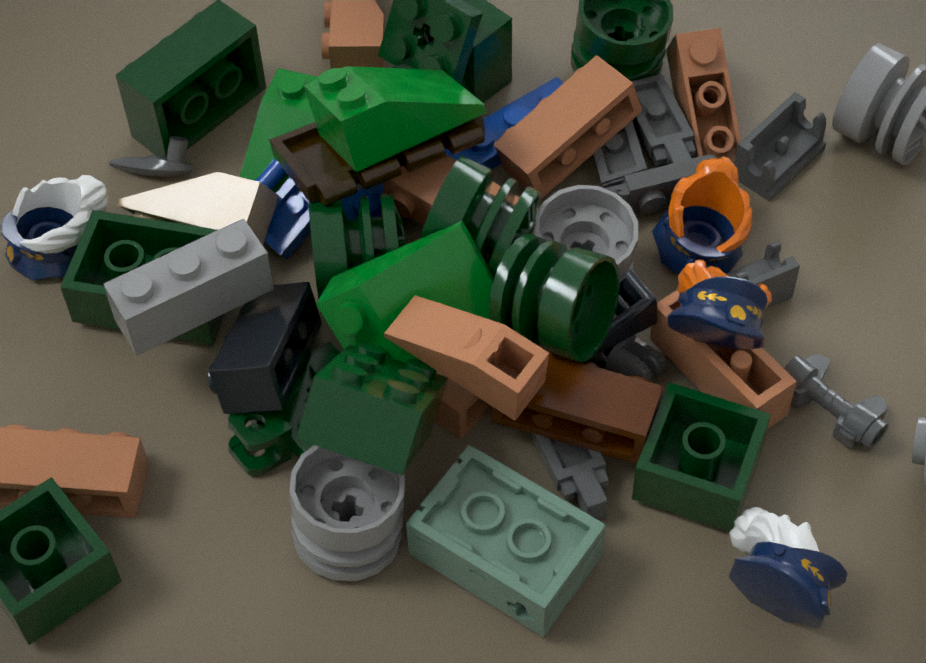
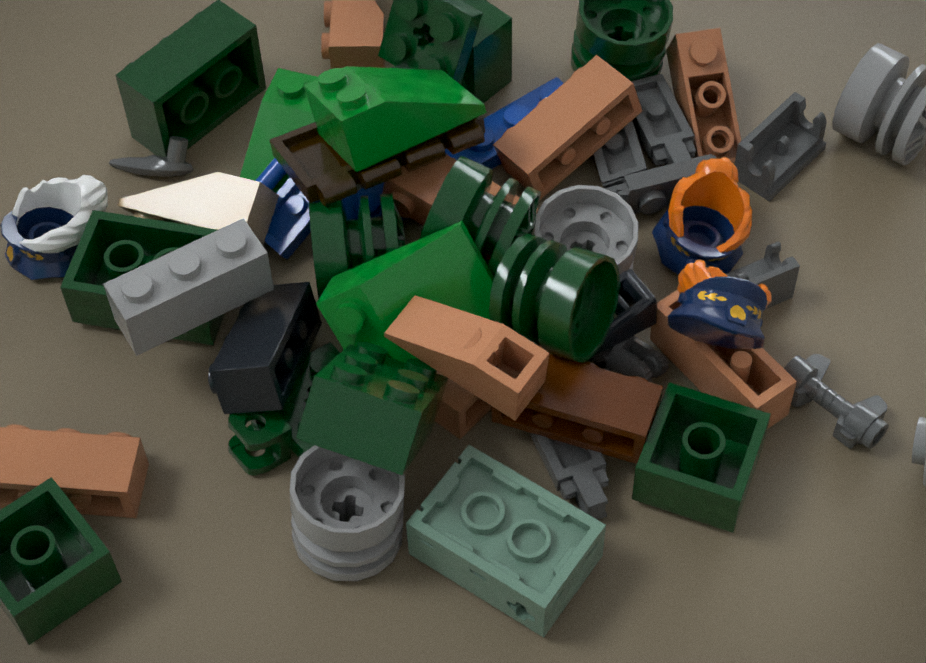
(783, 568): dark blue piece -> none

